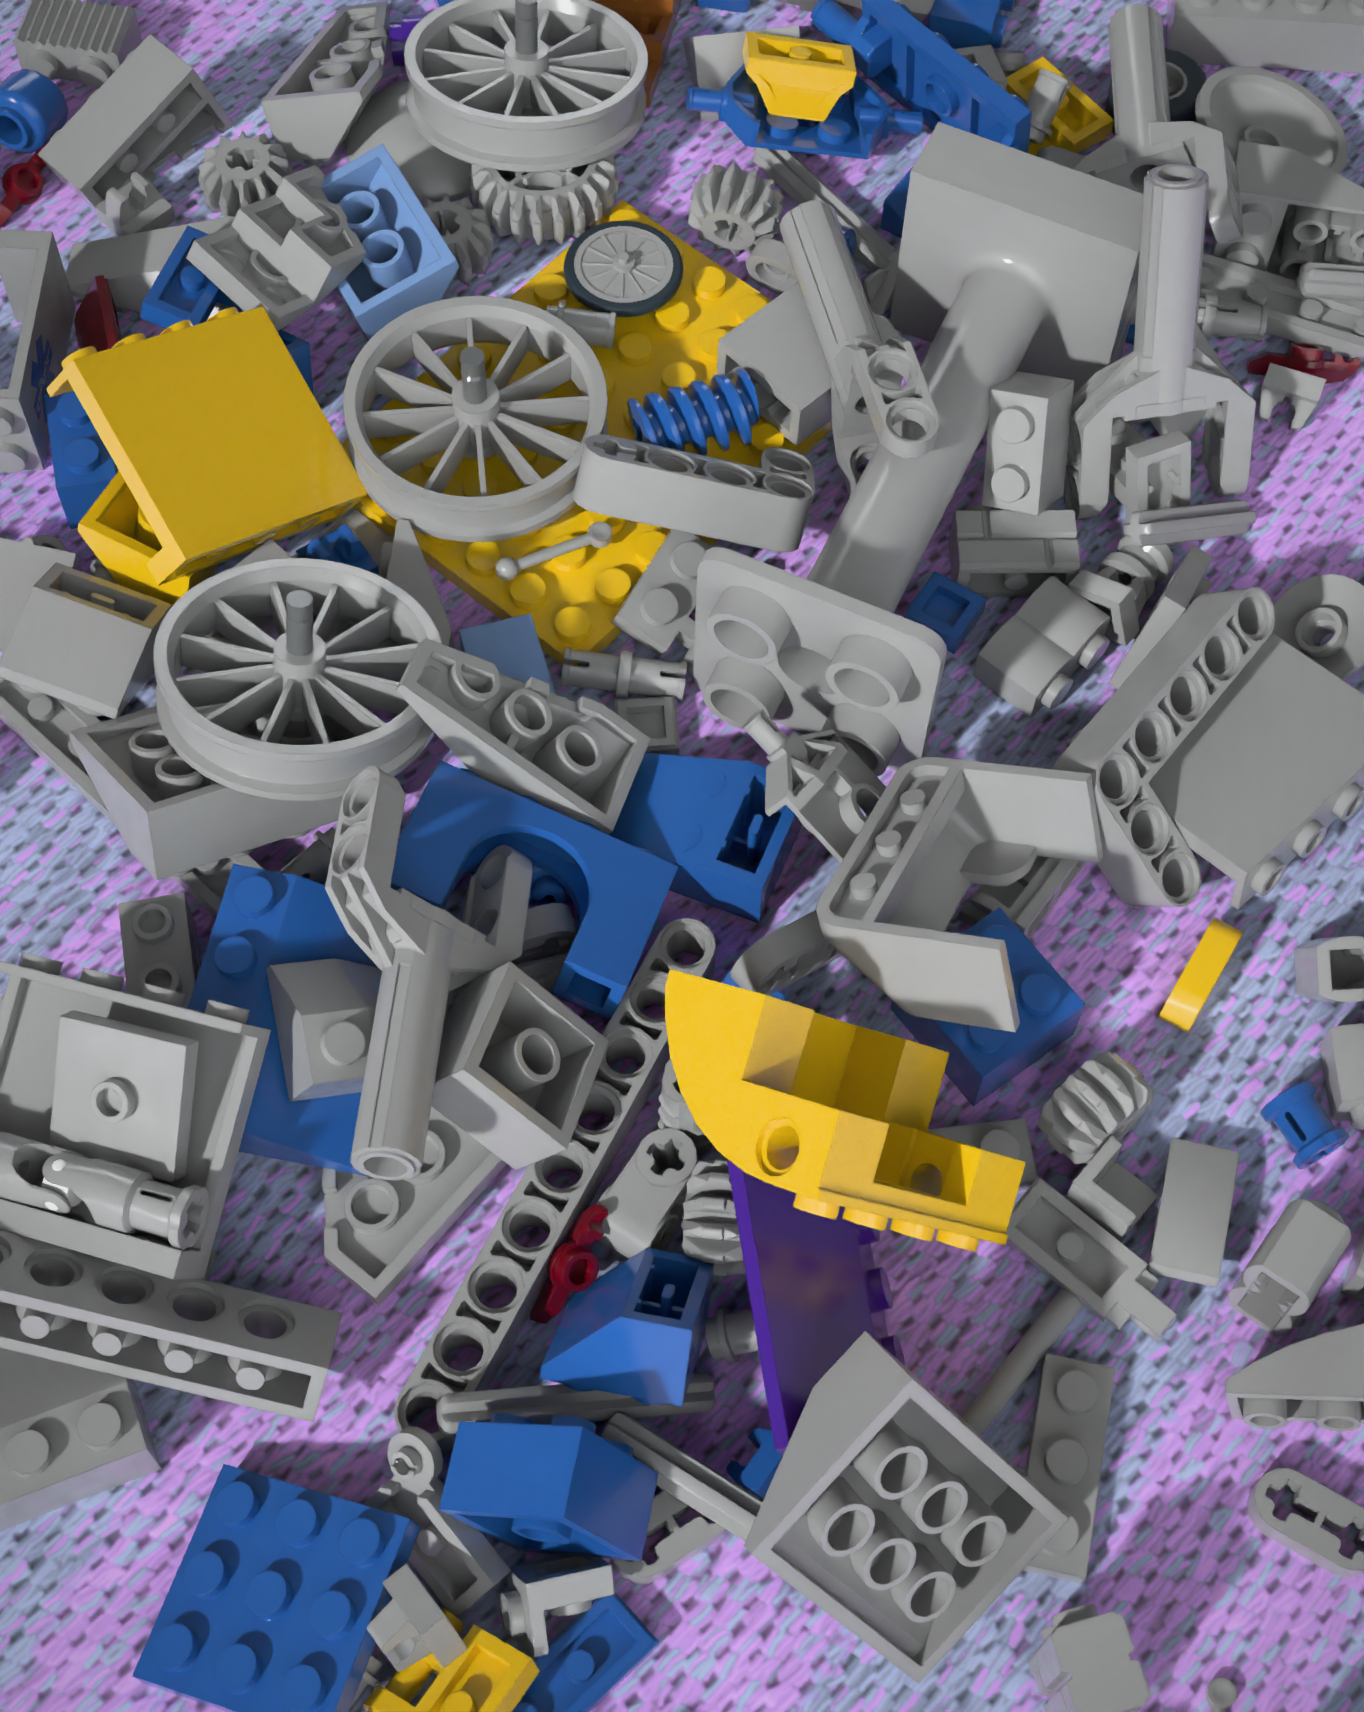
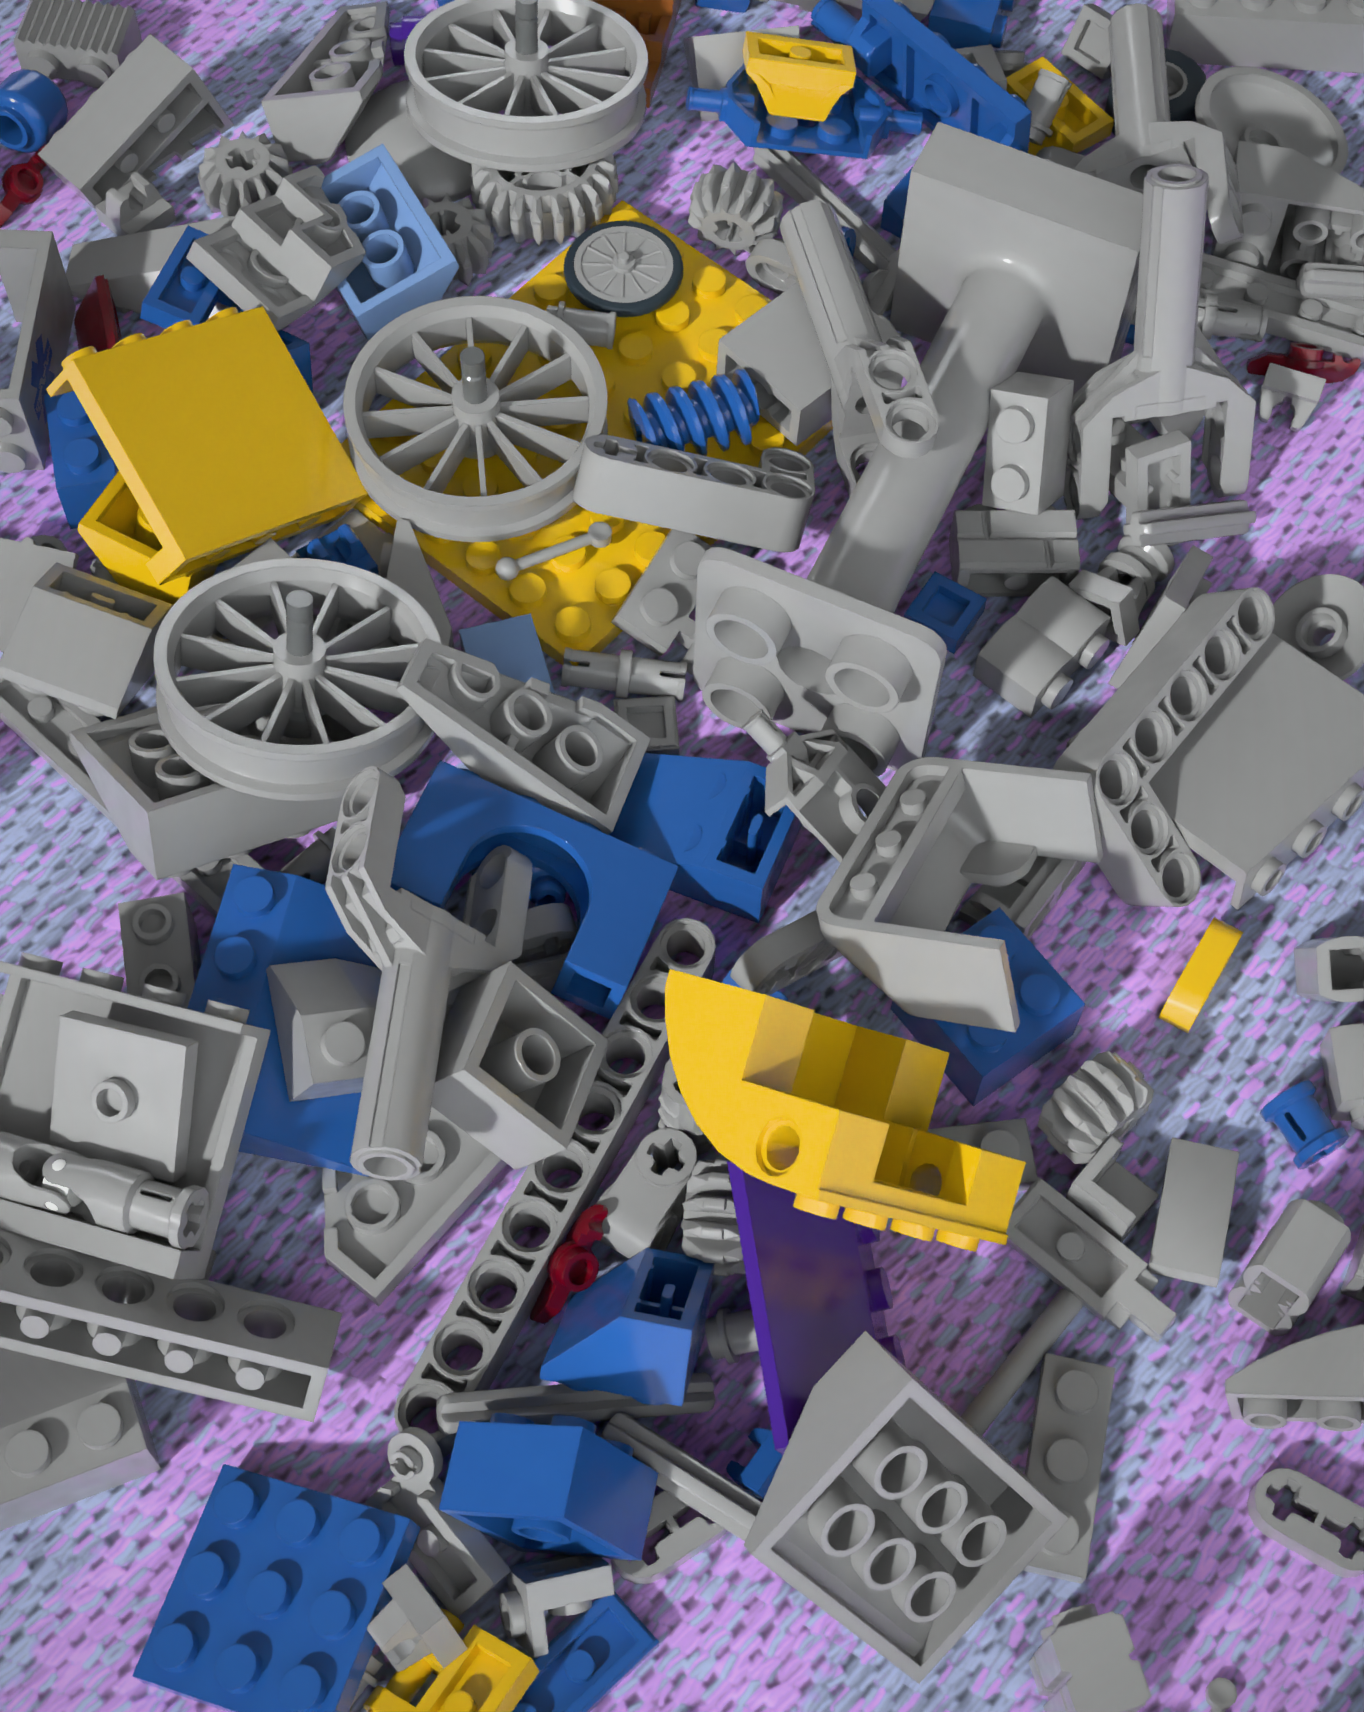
(1090, 41): none -> light grey tile

